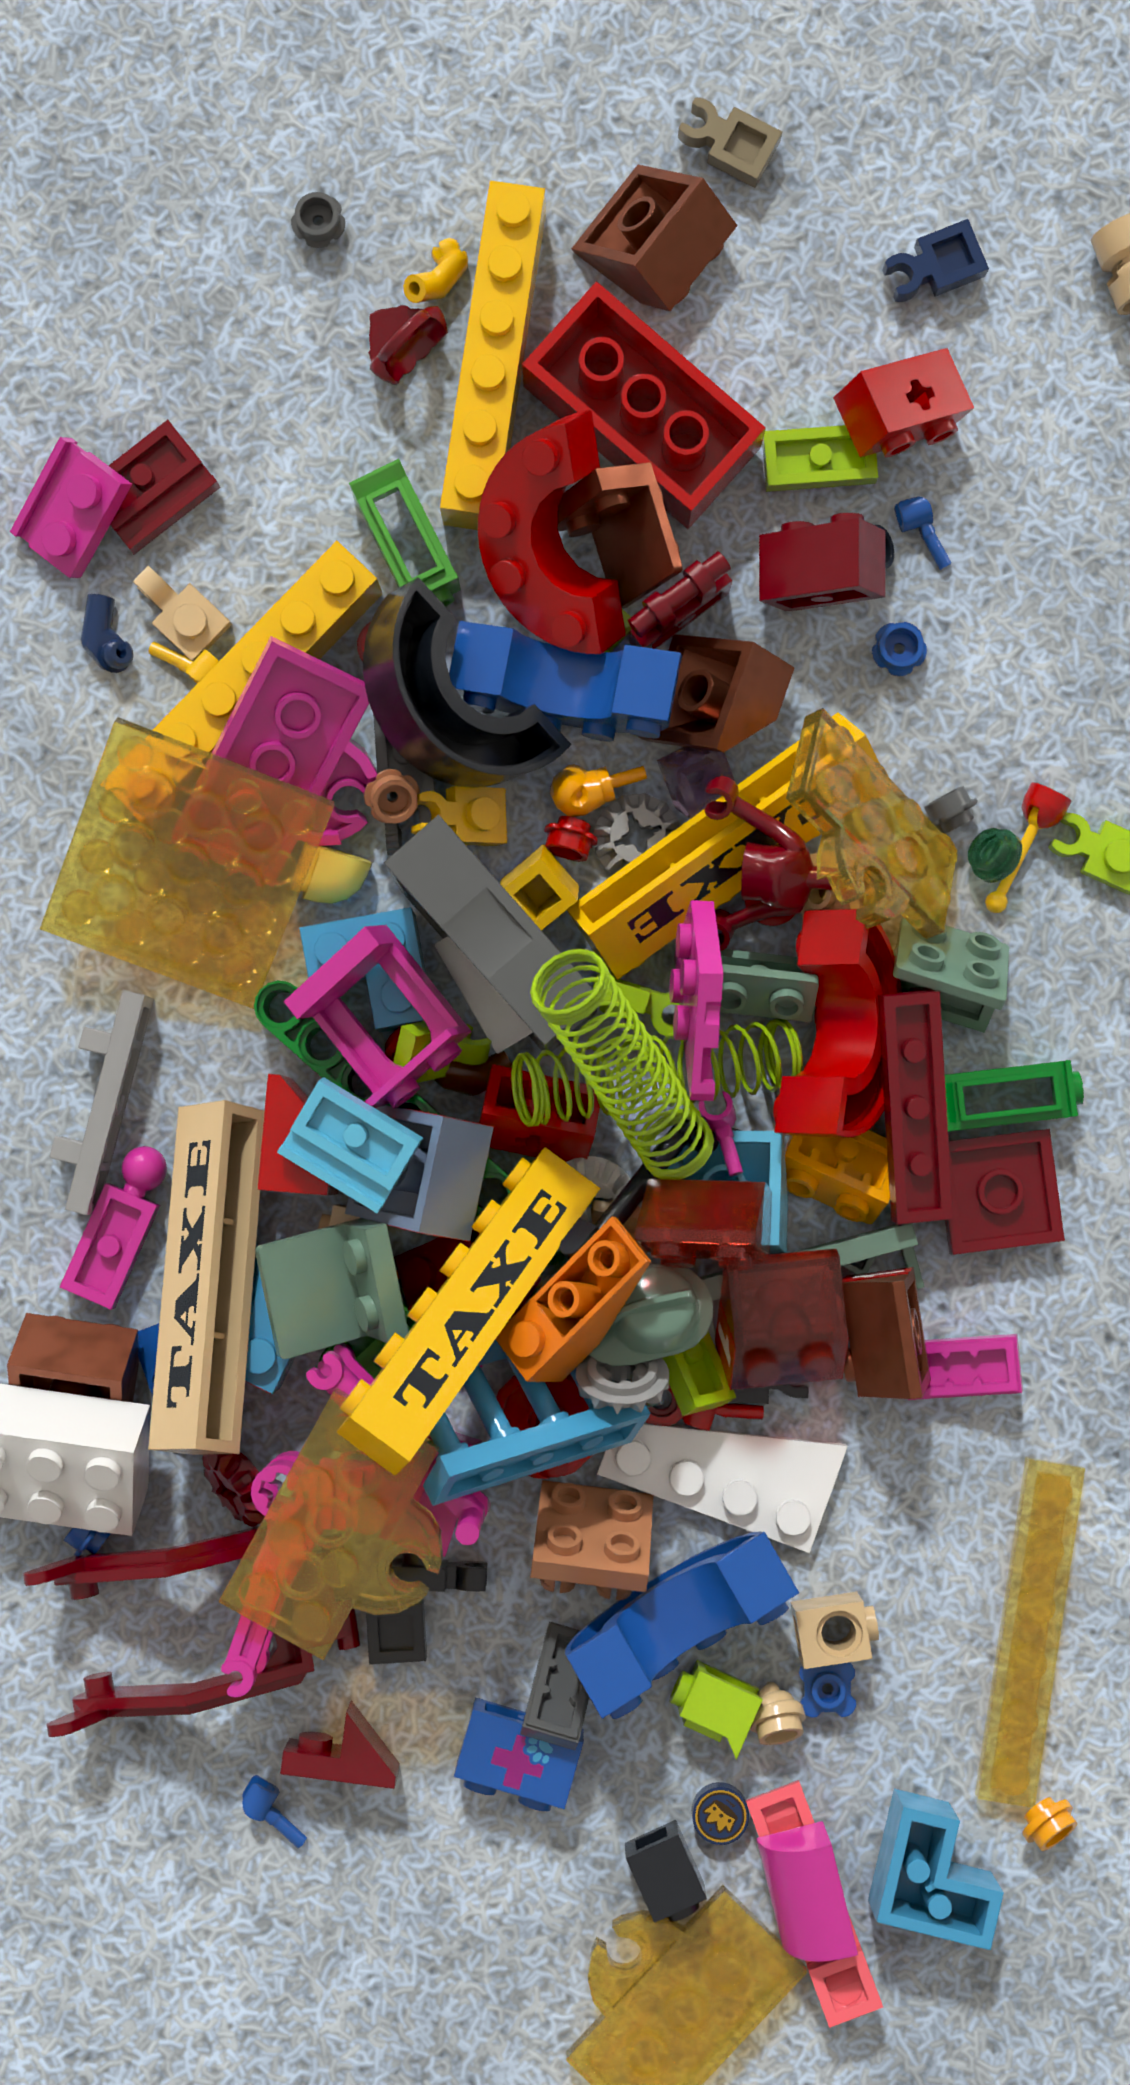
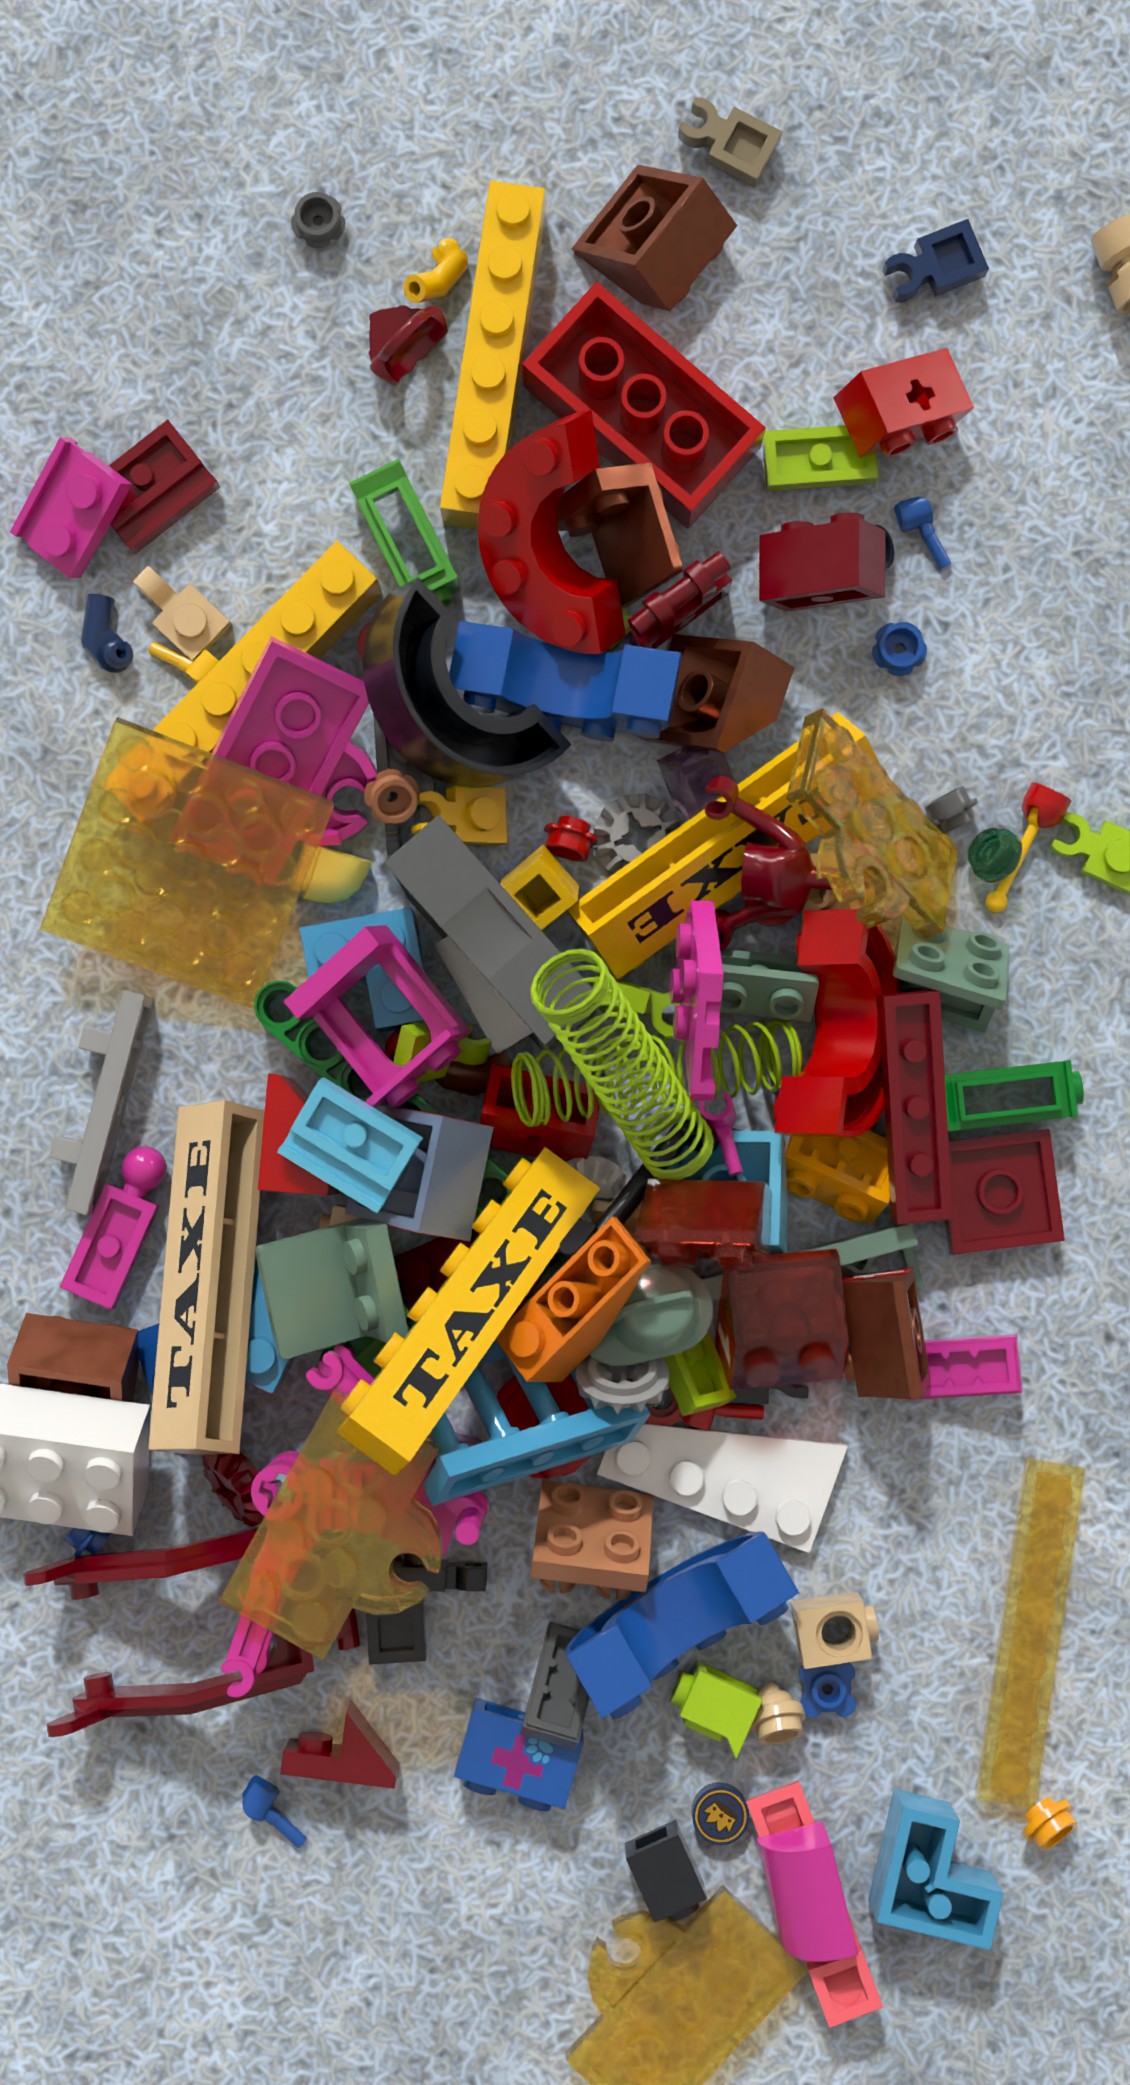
(583, 791): light orange piece -> none

